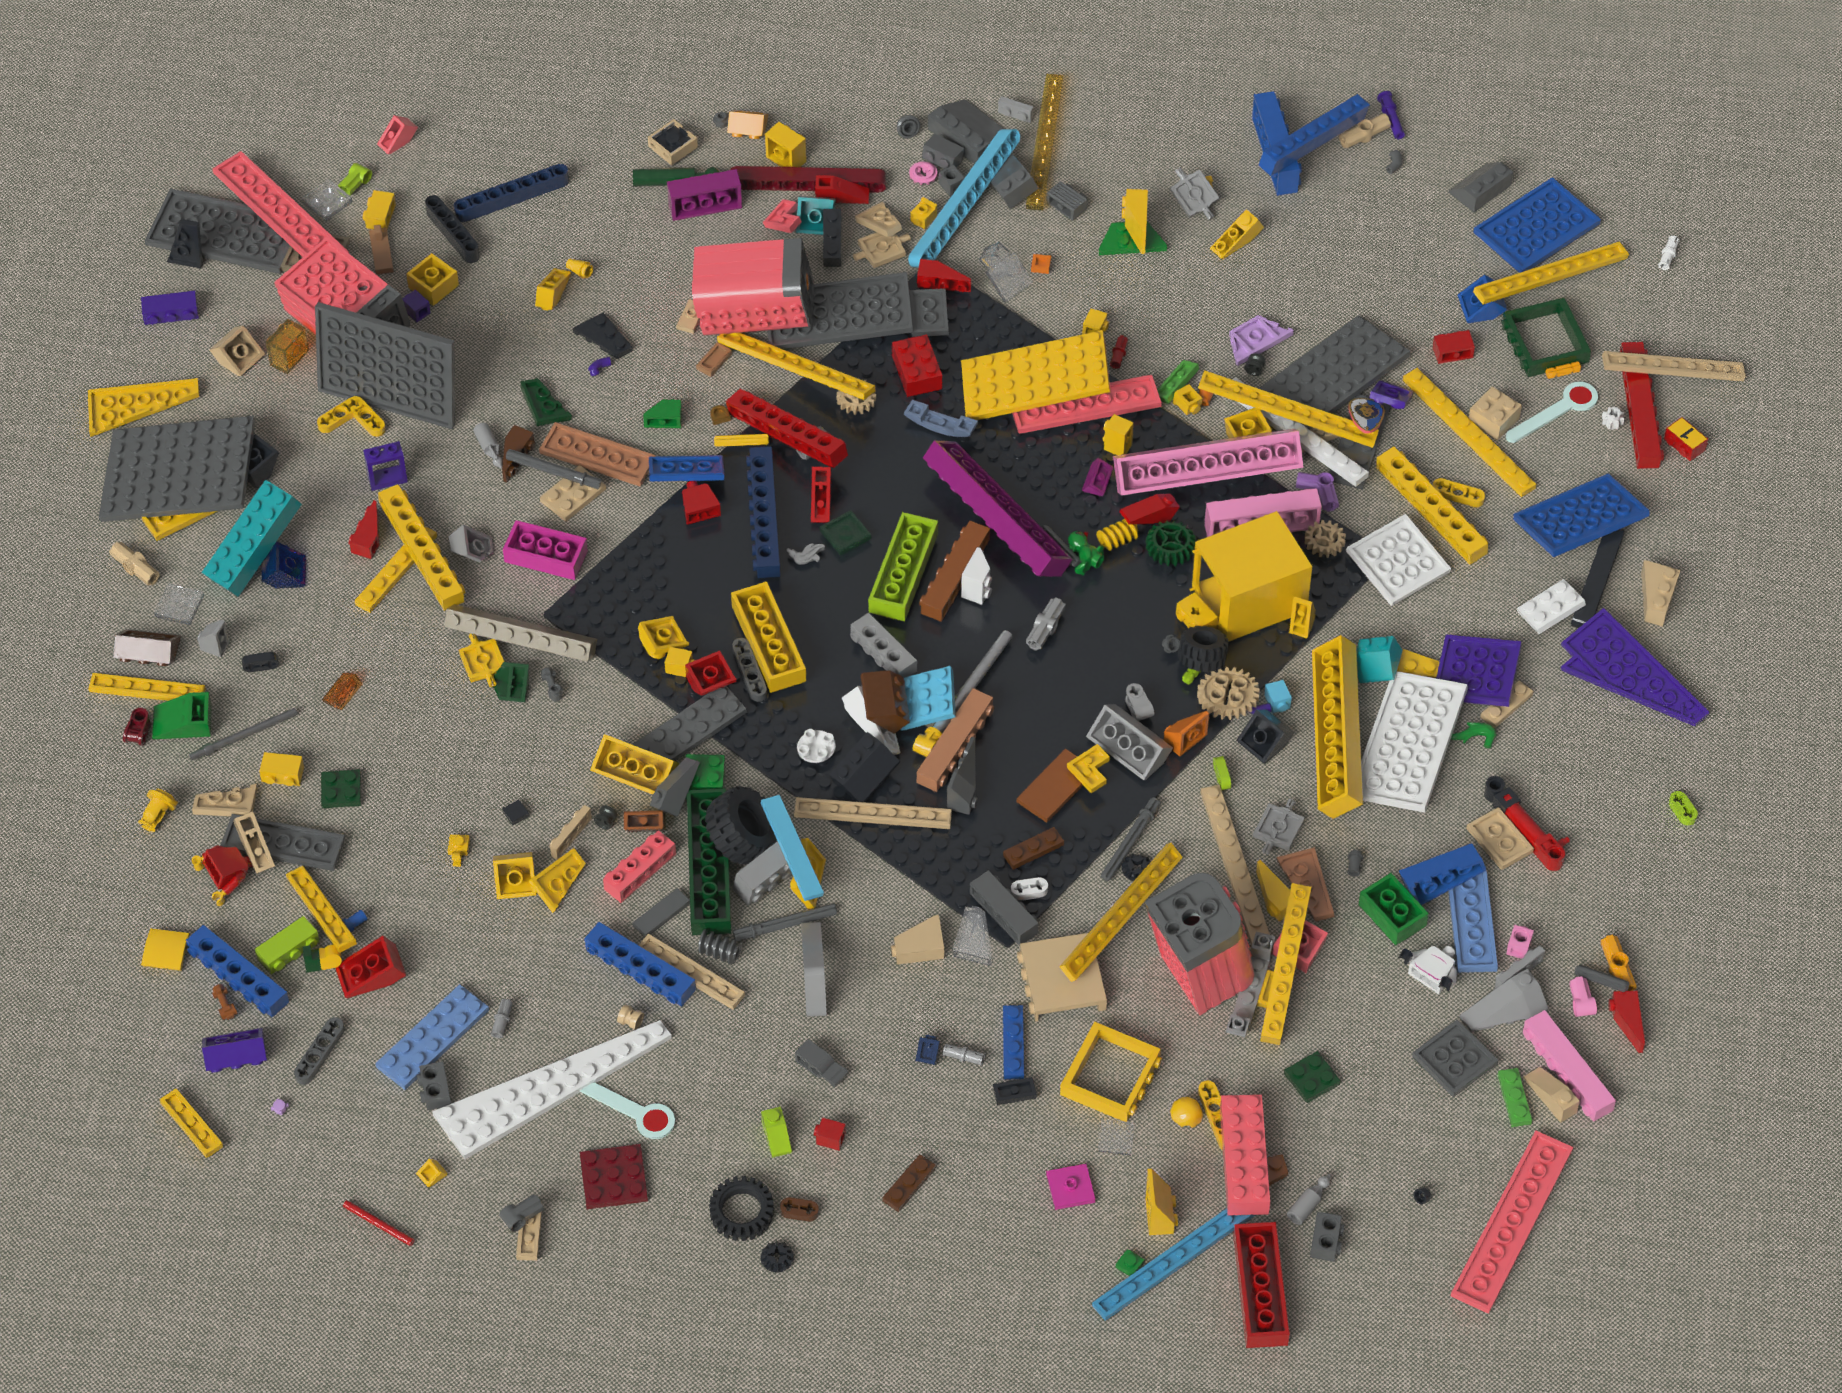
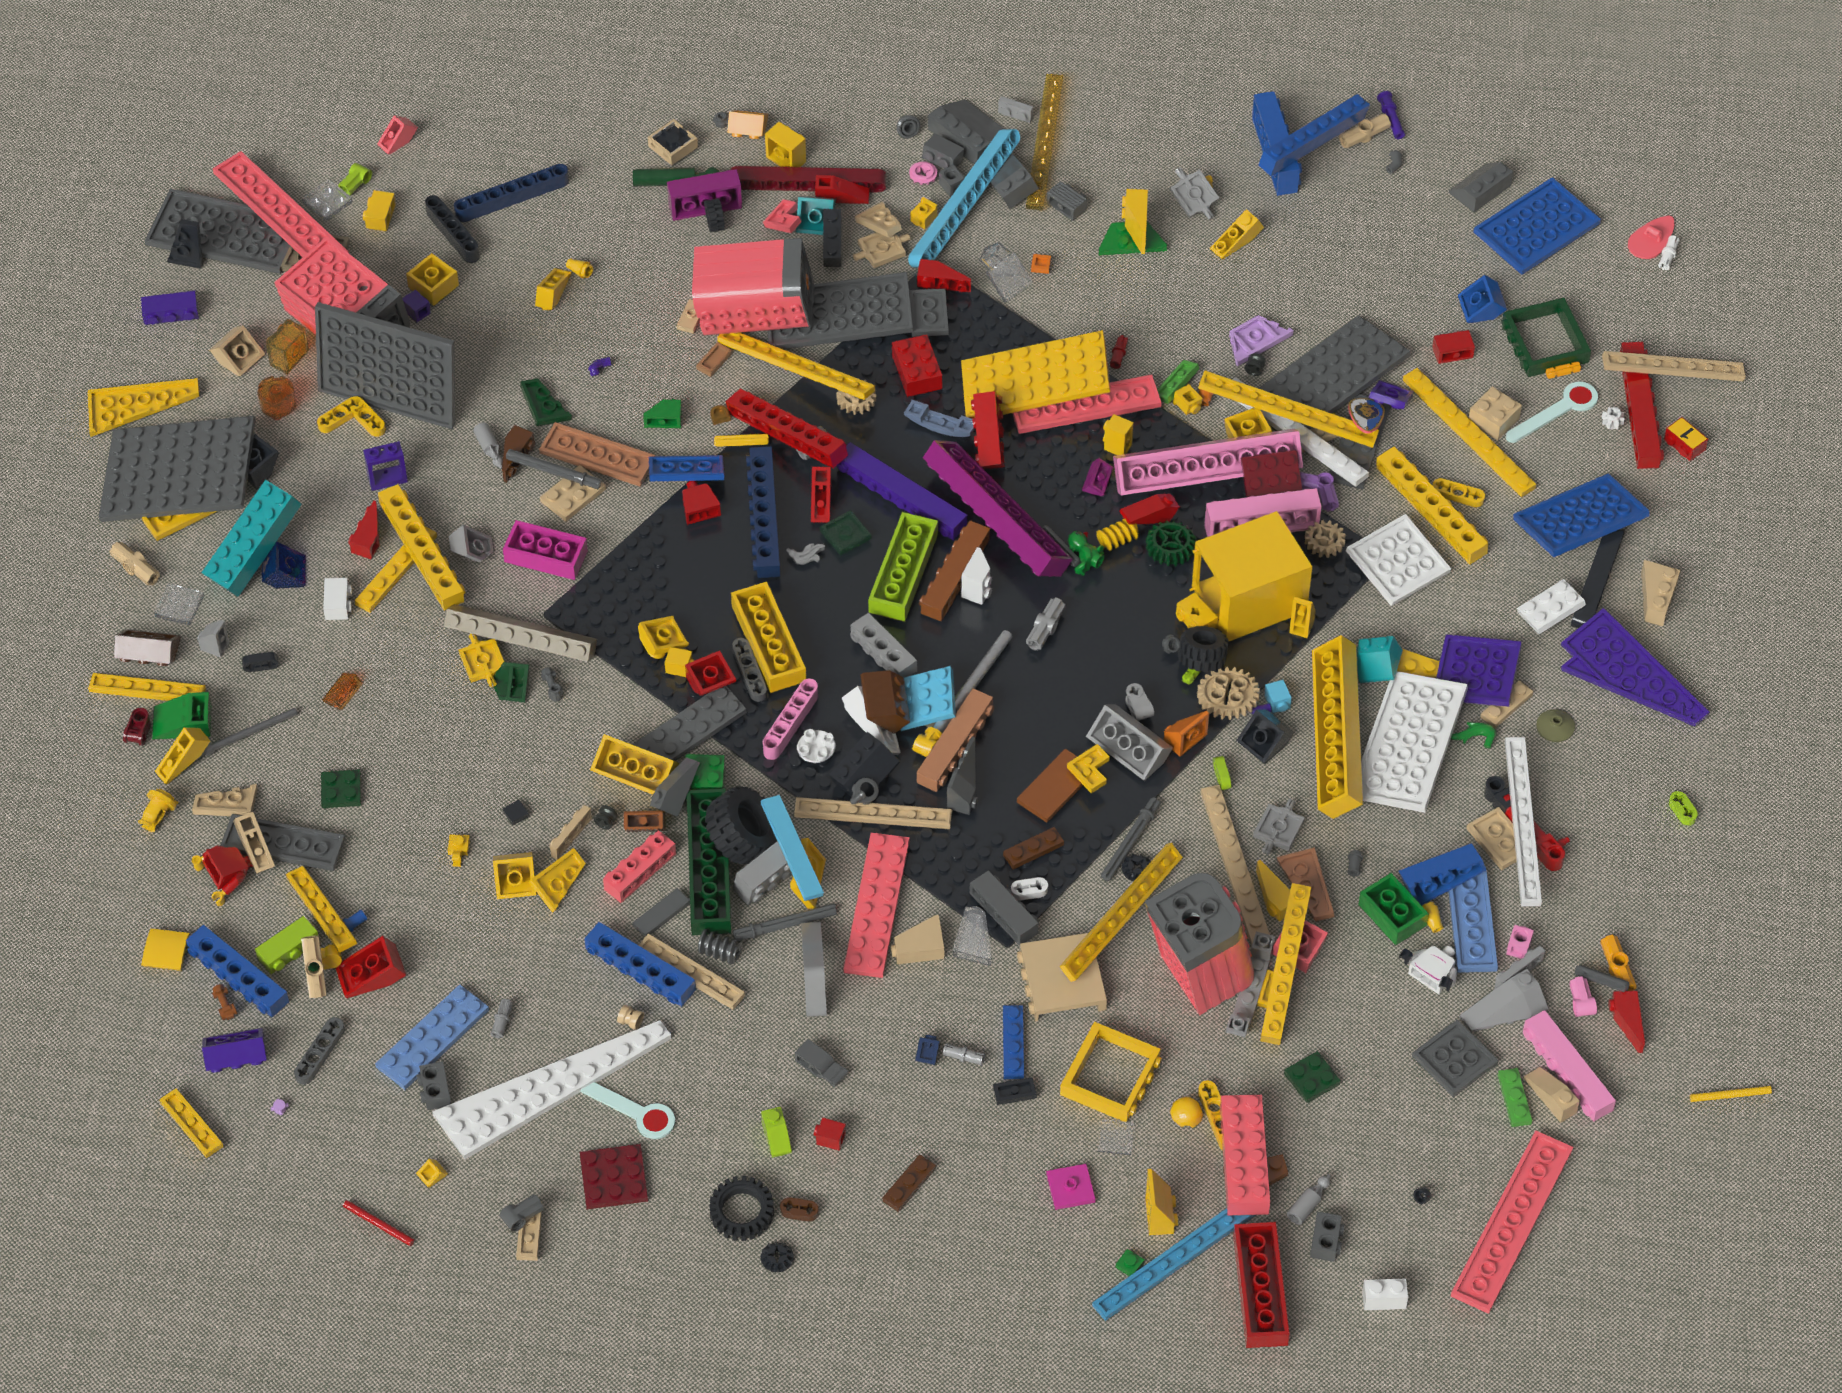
(183, 752): none -> yellow slope
(276, 397): none -> clear orange brick
(281, 769): yellow brick -> none
(311, 954): none -> tan piece
(337, 598): none -> white brick
(381, 250): medium nougat hinge -> none
(604, 334): black wing -> none
(714, 215): none -> black tyre
(790, 719): none -> bright pink beam
(859, 796): none -> dark grey piece
(876, 905): none -> coral plate
(902, 491): none -> dark purple brick
(988, 429): none -> red wedge
(1095, 321): yellow brick -> none
(1271, 473): none -> dark red plate
(1385, 1294): none -> white brick
(1434, 919): none -> yellow cone
(1523, 821): none -> white plate
(1550, 273): yellow plate -> none
(1555, 731): none -> olive dish
(1651, 238): none -> coral shield
(1730, 1093): none -> yellow bar

